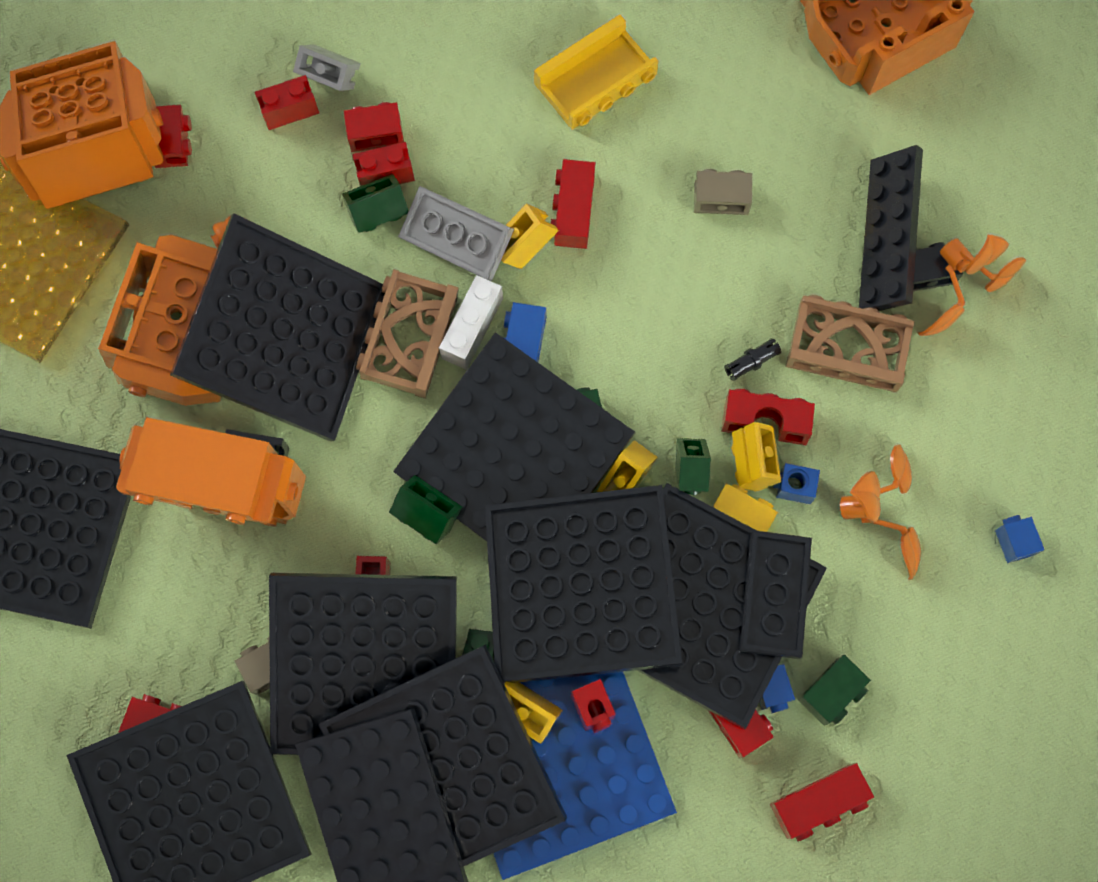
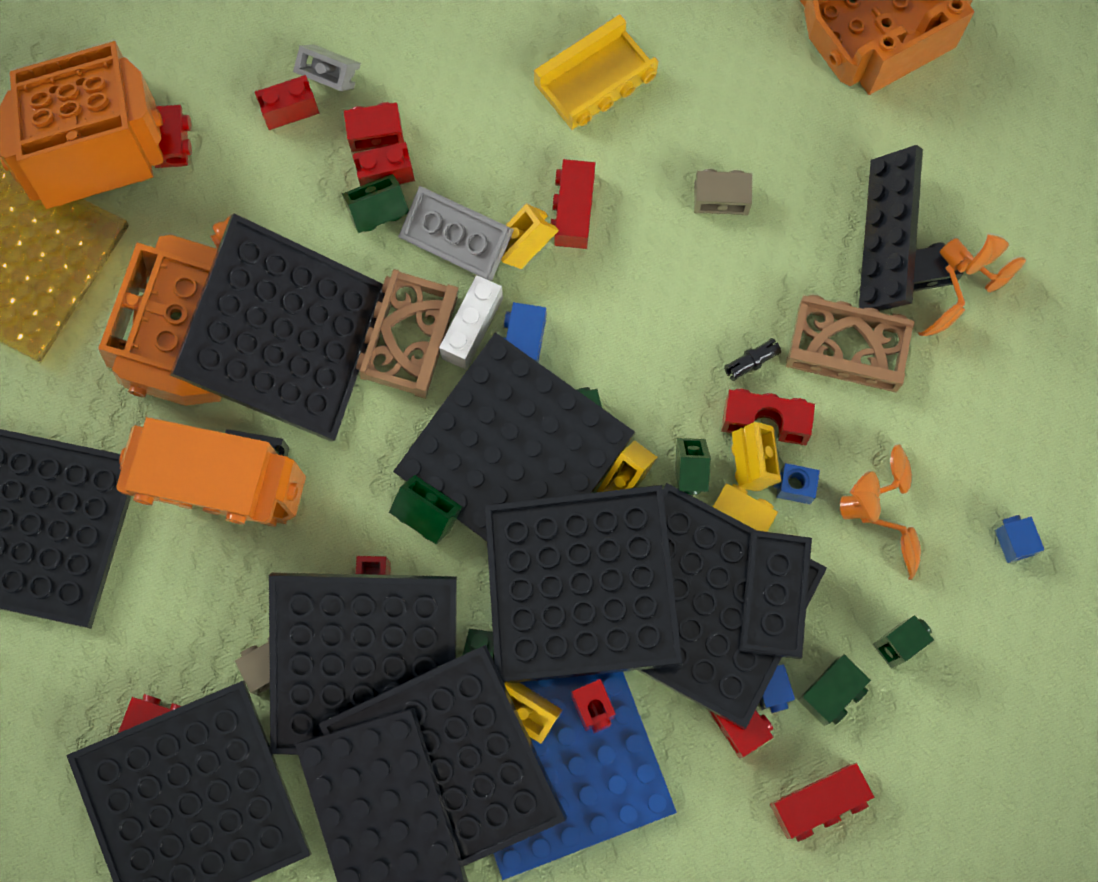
(904, 641): none -> dark green brick

